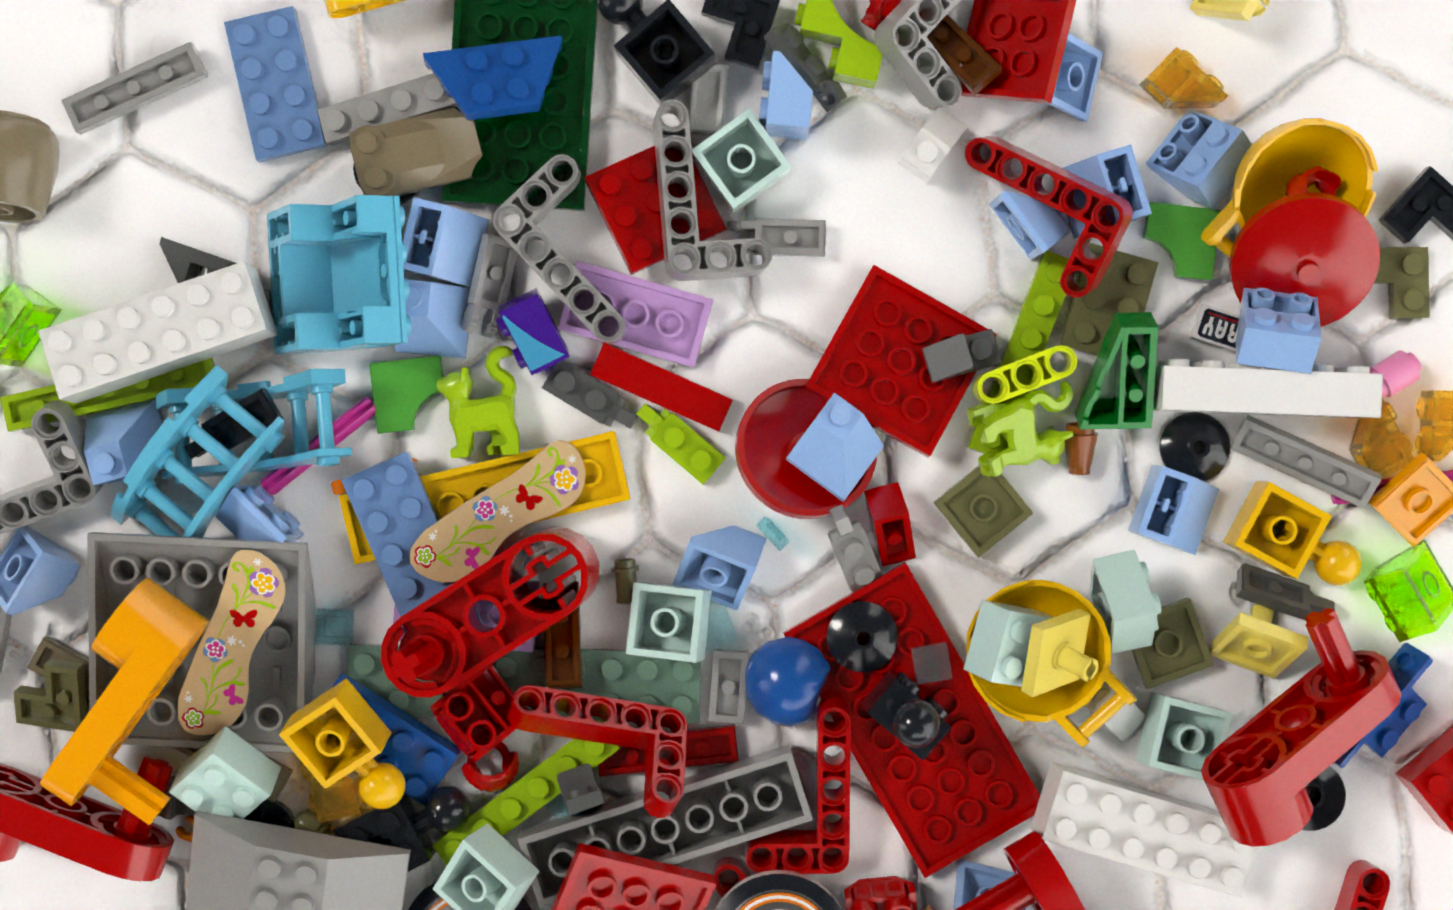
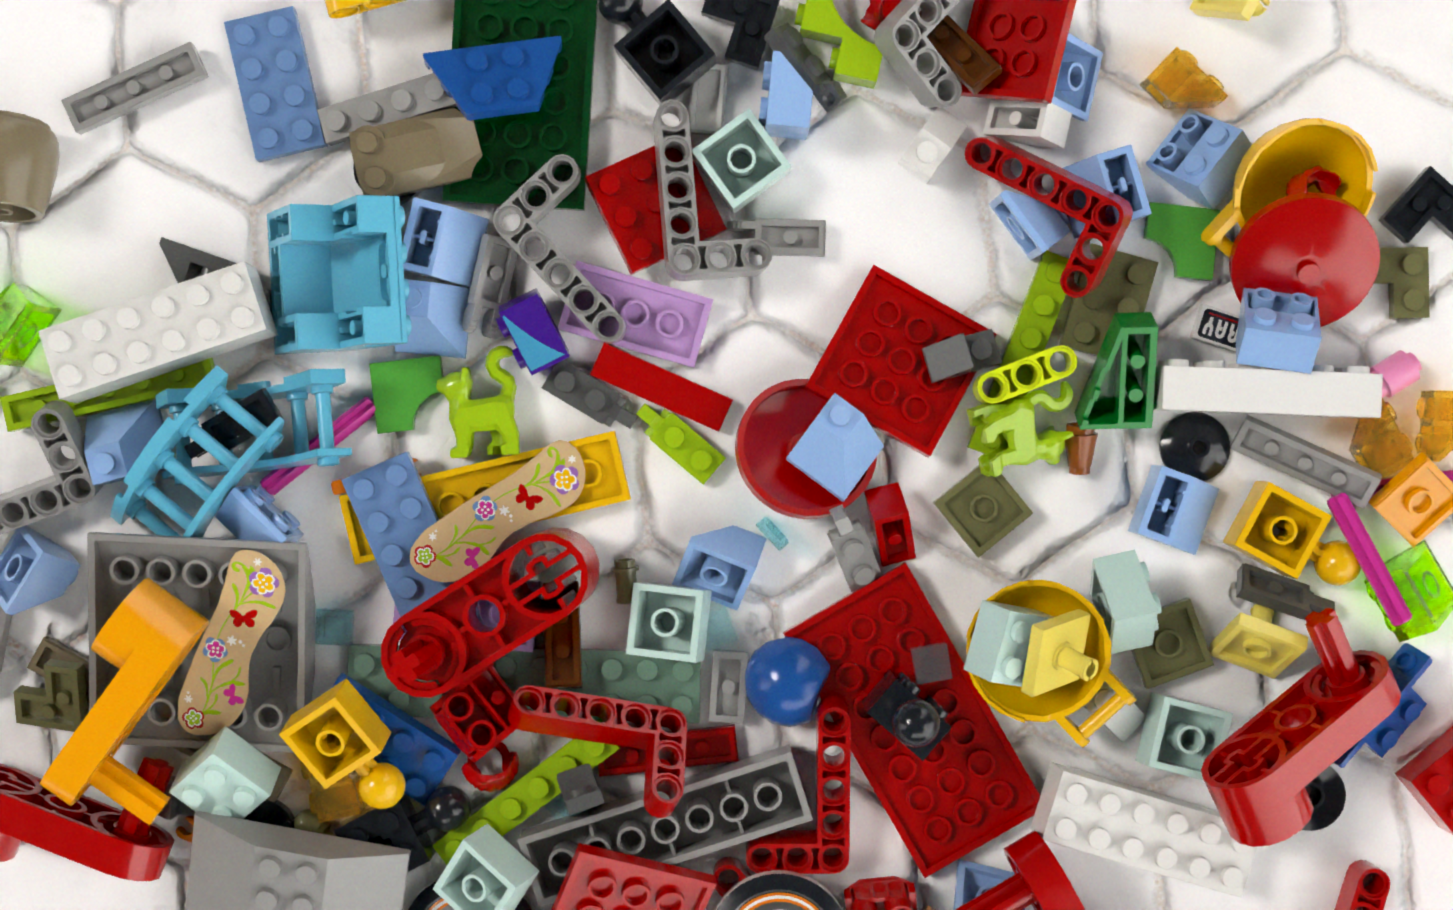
(857, 618): black dish -> none
(1028, 123): none -> white slope
(1369, 559): none -> dark pink axle

